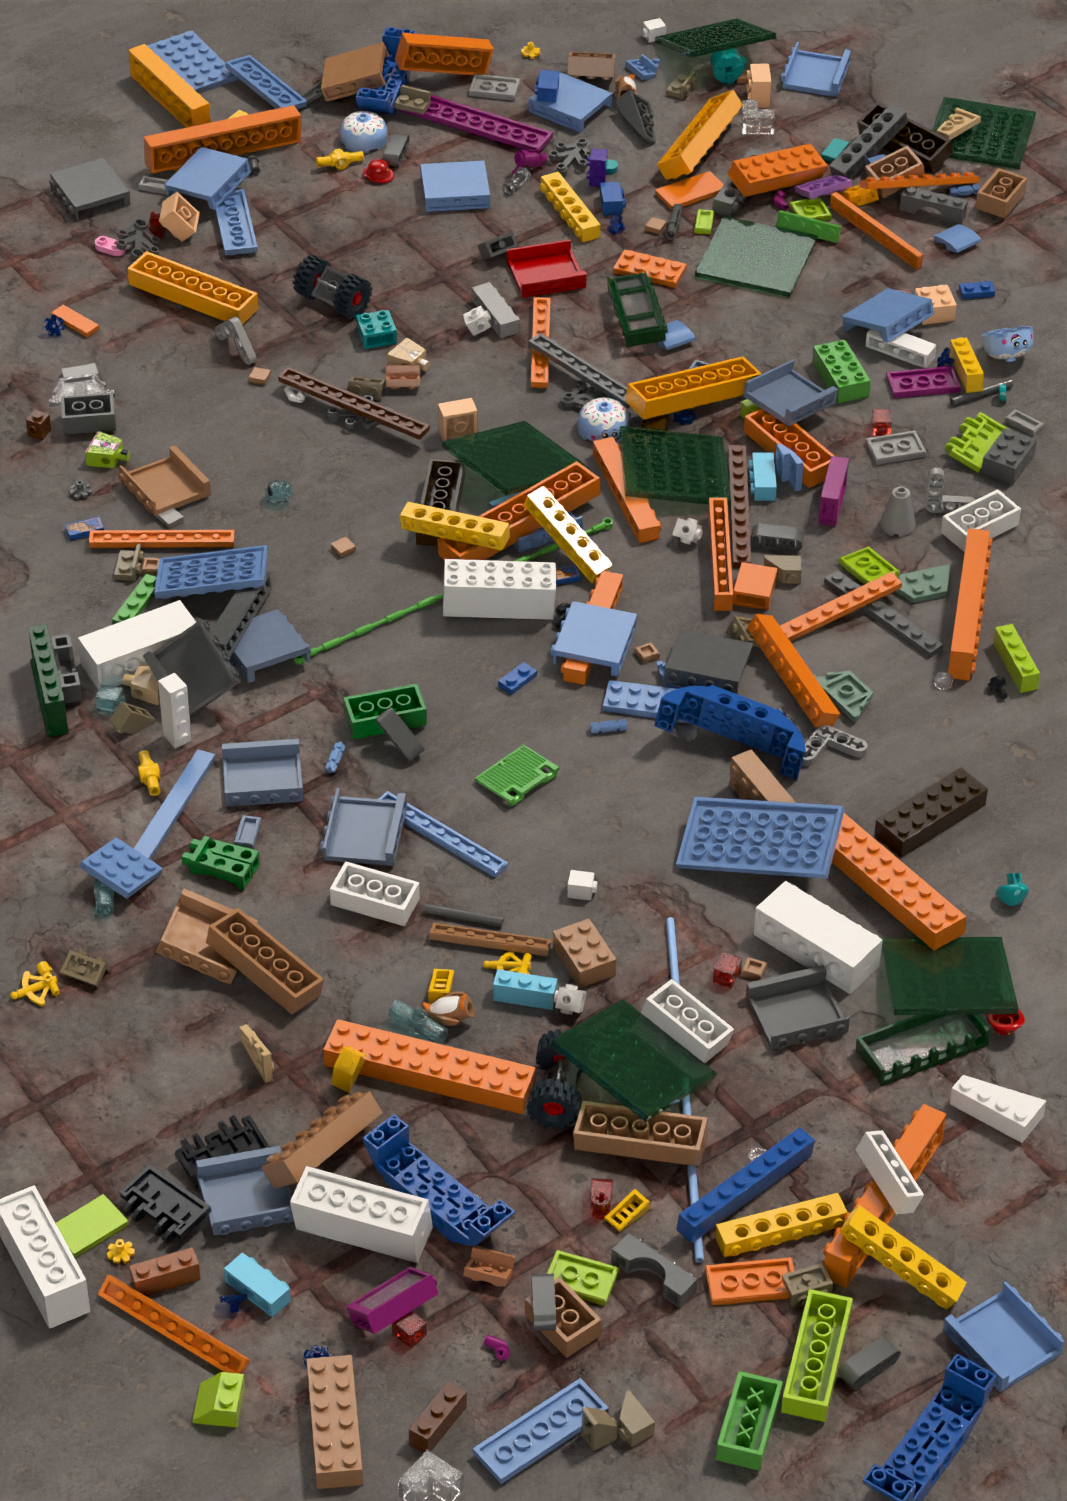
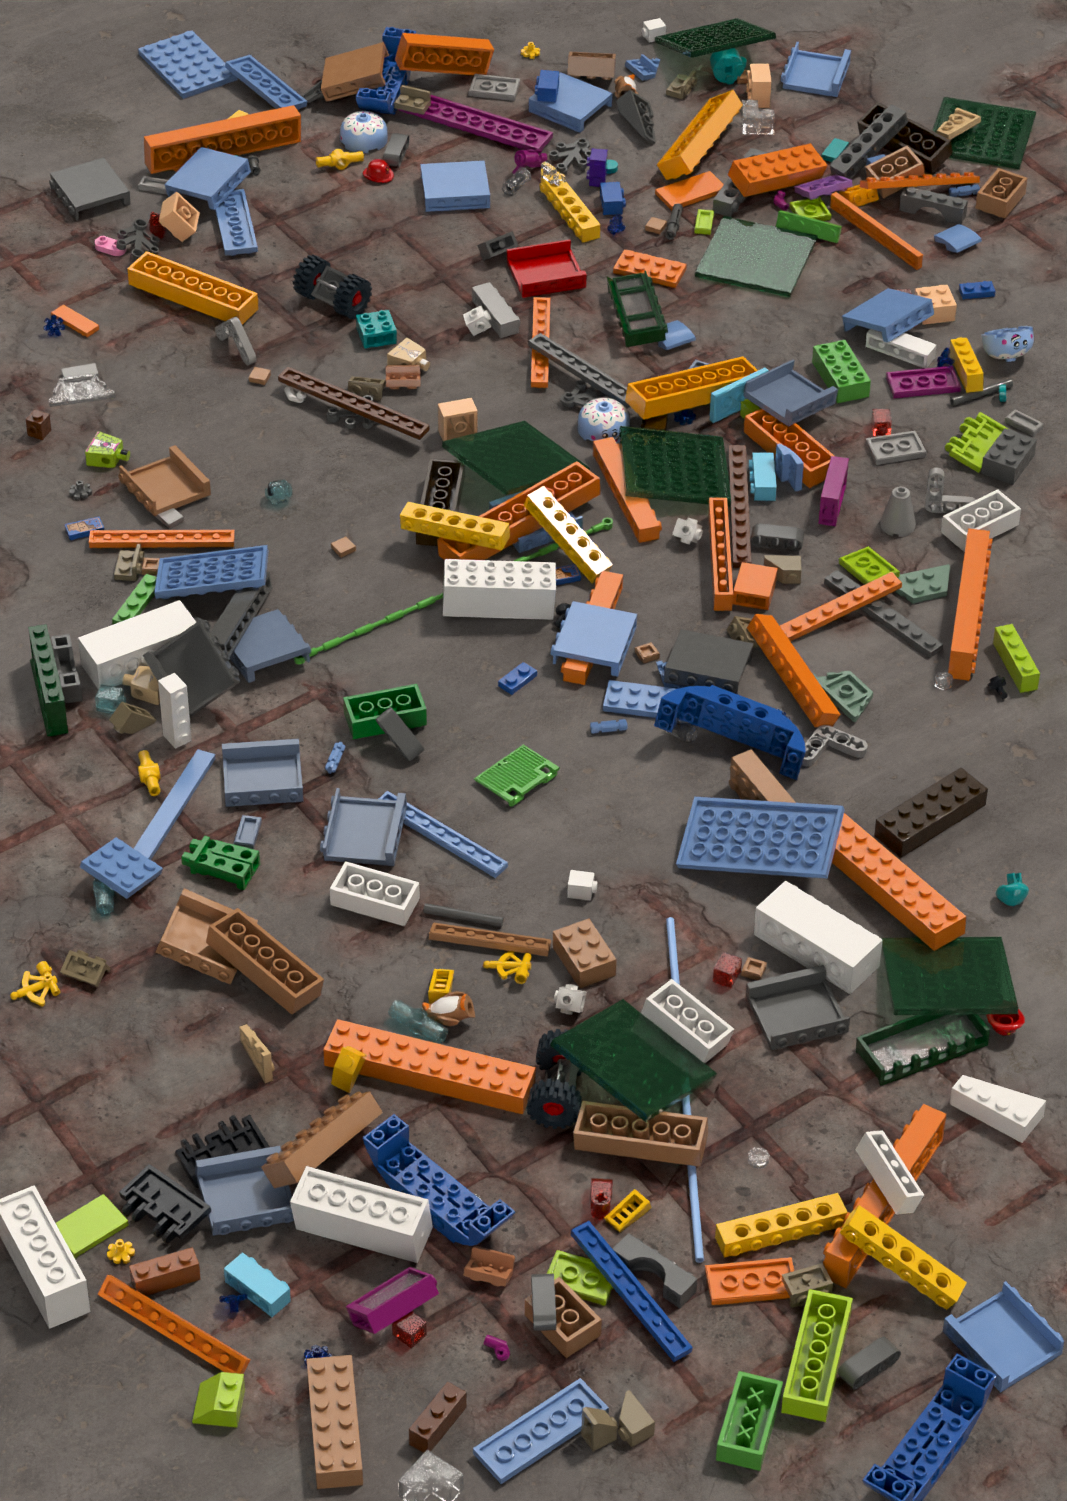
(88, 413): dark grey brick -> none
(168, 87): light orange brick -> none
(524, 989): medium azure brick -> none
(550, 174): none -> clear plate
(631, 1291): none -> blue plate
(729, 398): none -> medium azure tile
(745, 1185): blue brick -> none

